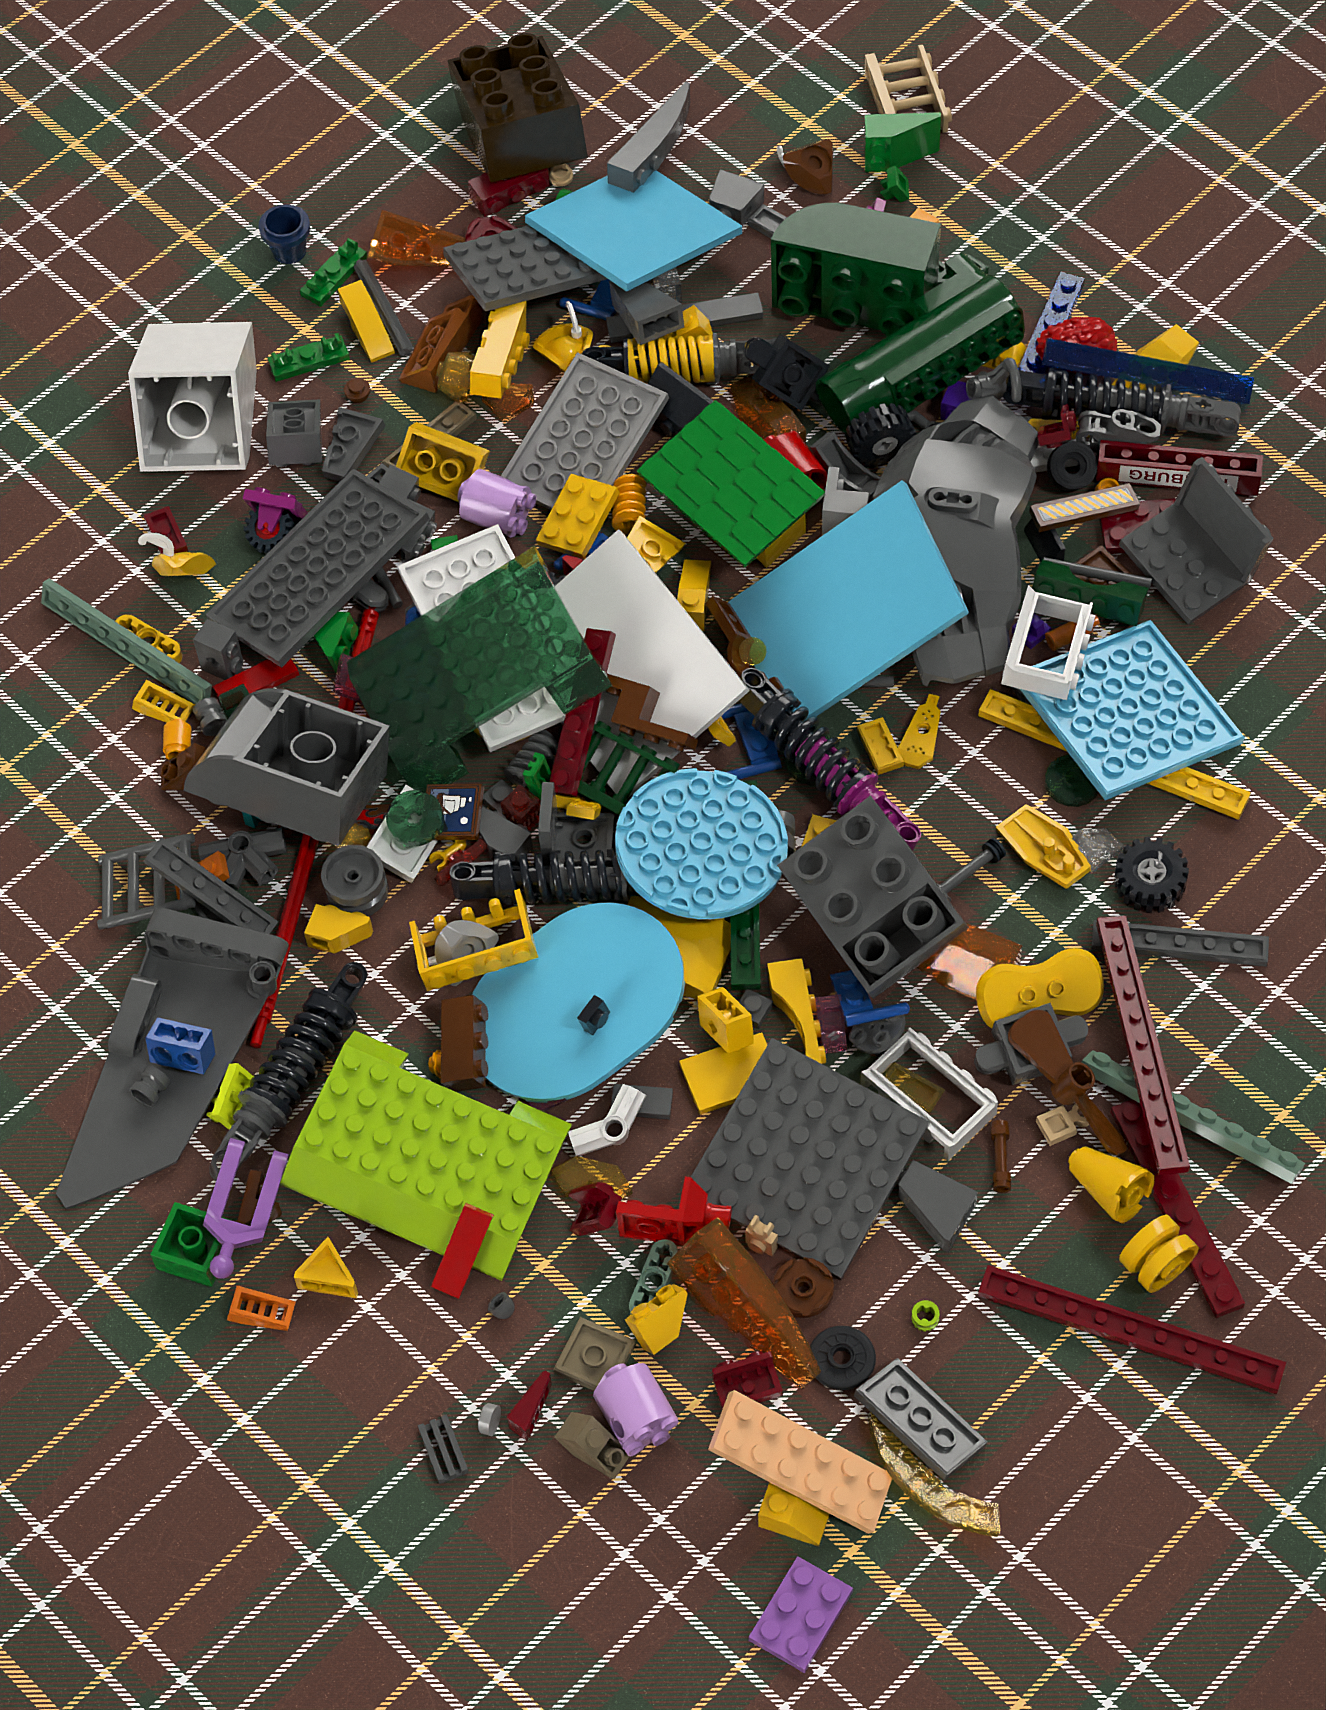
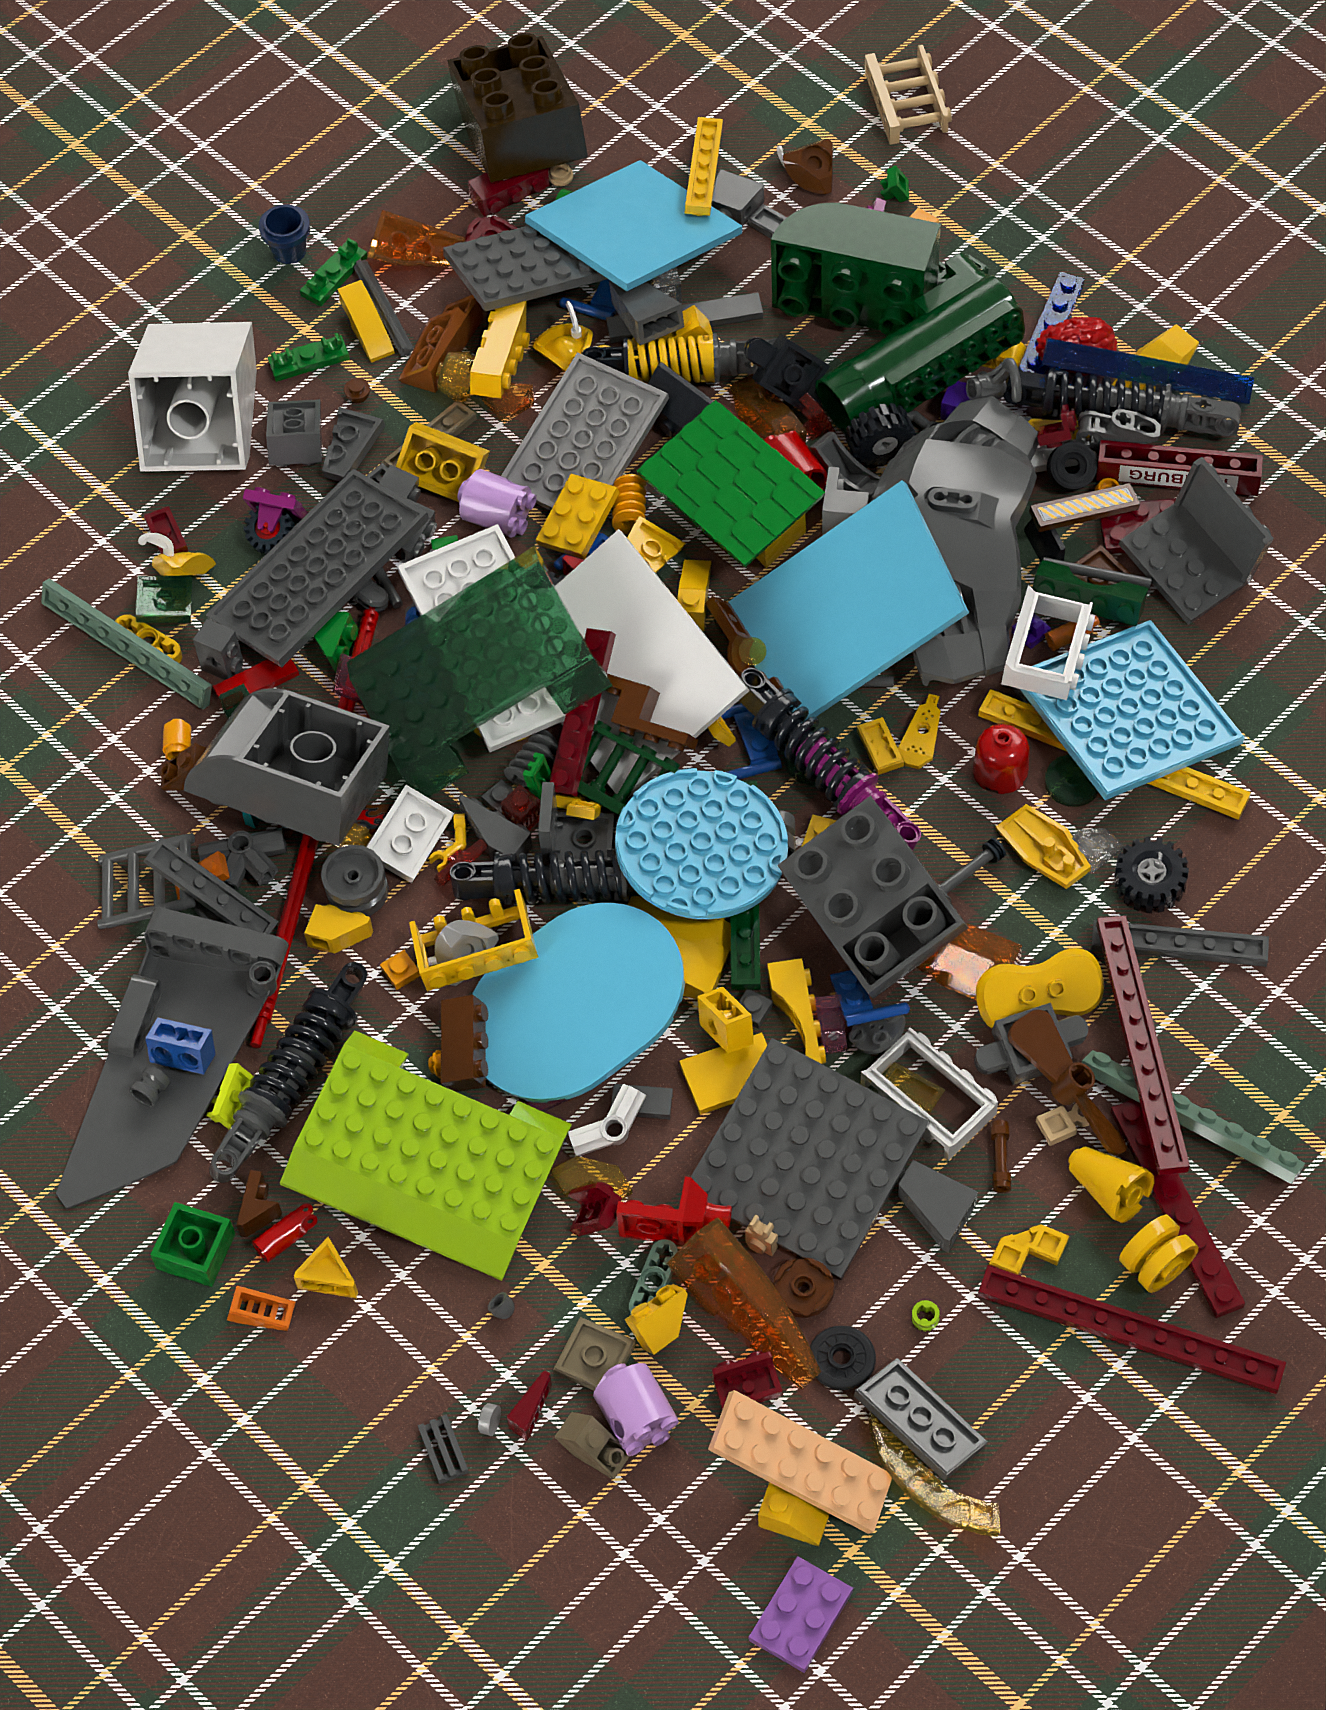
(158, 693): yellow slope -> none
(164, 599): none -> clear green plate
(210, 715): dark grey wheel -> none
(231, 1233): medium lavender piece -> none
(285, 1233): none -> red piece
(400, 970): none -> light orange plate
(419, 833): clear green plate -> none
(461, 809): tile -> none
(462, 1250): red tile -> none
(594, 1015): black plate -> none
(650, 144): slope -> none
(703, 166): none -> yellow plate
(816, 418): none -> clear red plate
(899, 139): green slope -> none
(1001, 758): none -> red cylinder
(1037, 1241): none -> yellow tile

